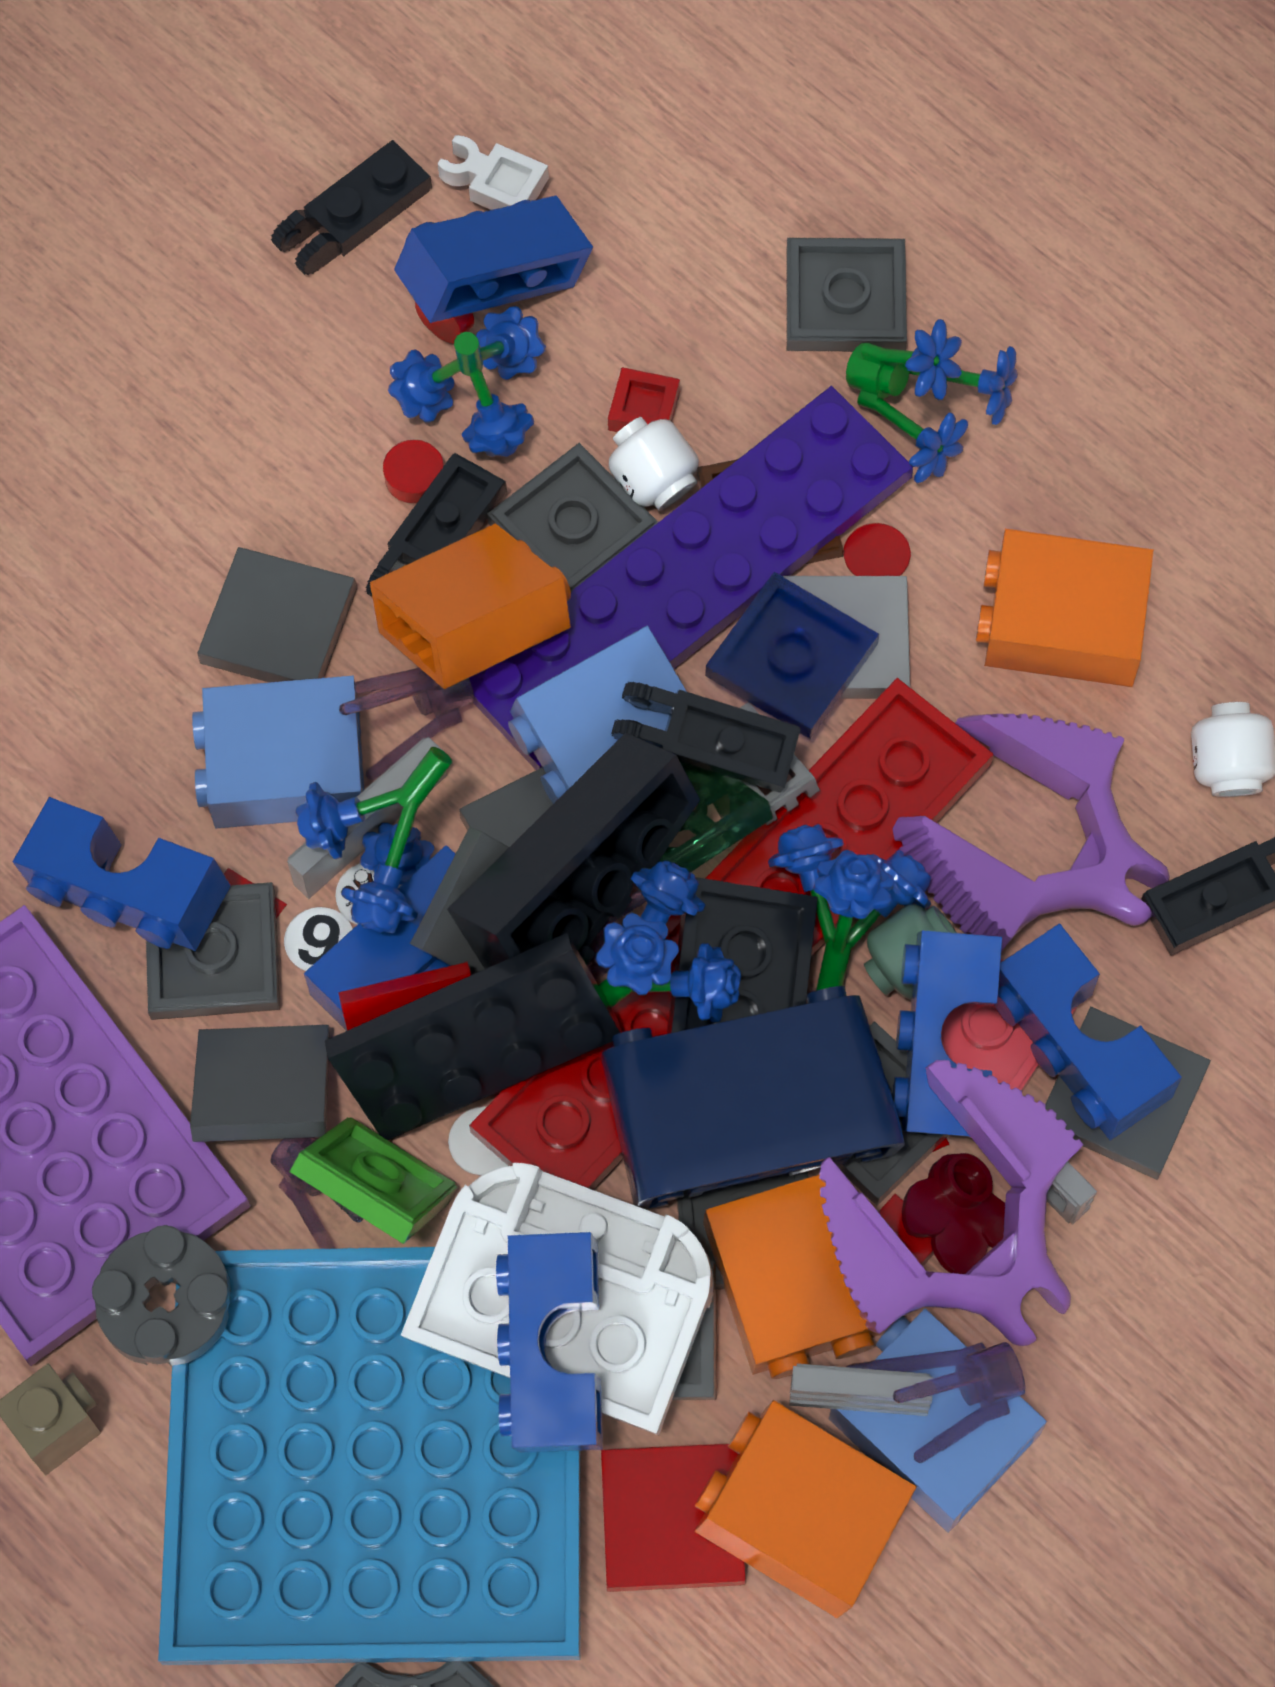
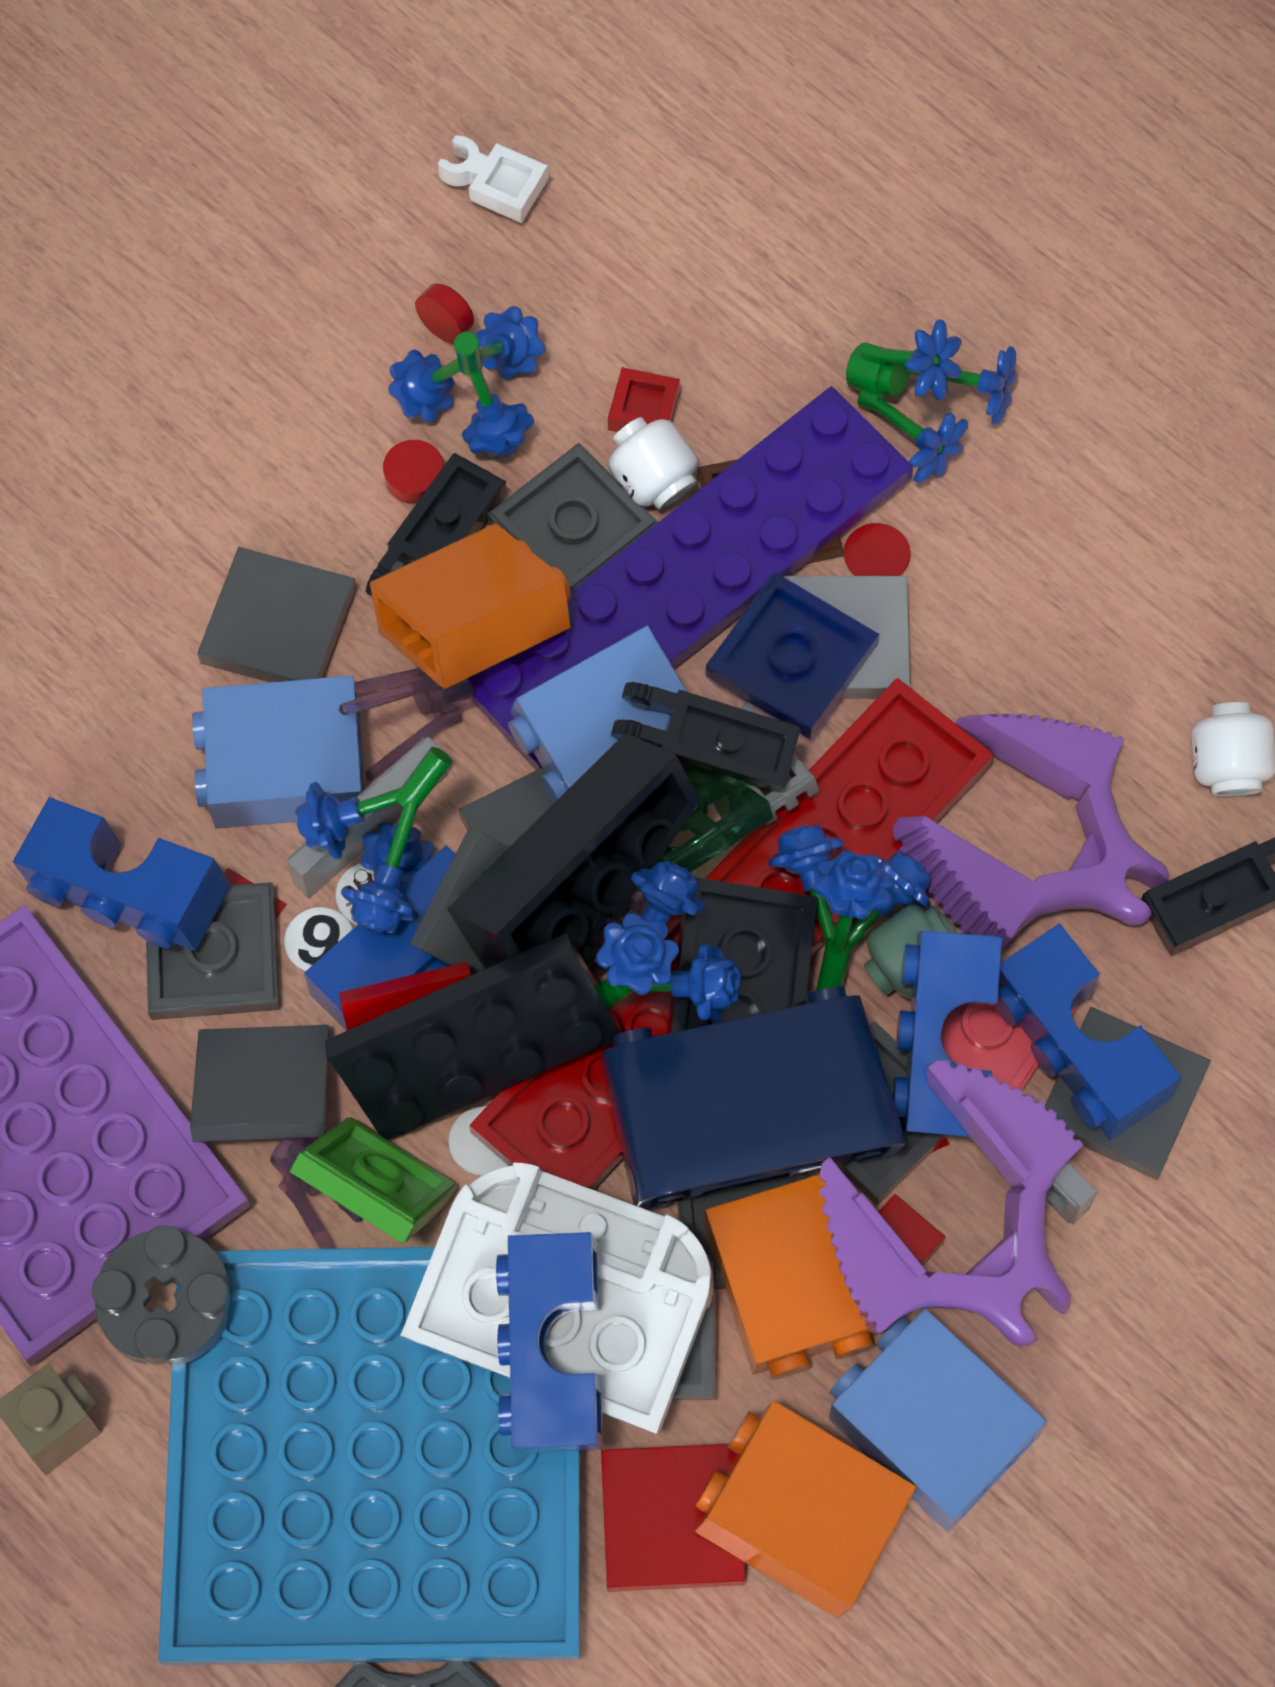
(353, 208): black hinge -> none
(492, 258): blue brick -> none
(845, 293): dark grey tile -> none
(855, 1389): light grey tile -> none
(955, 1211): dark red plate -> none
(980, 1373): clear purple plant -> none
(1066, 607): orange brick -> none

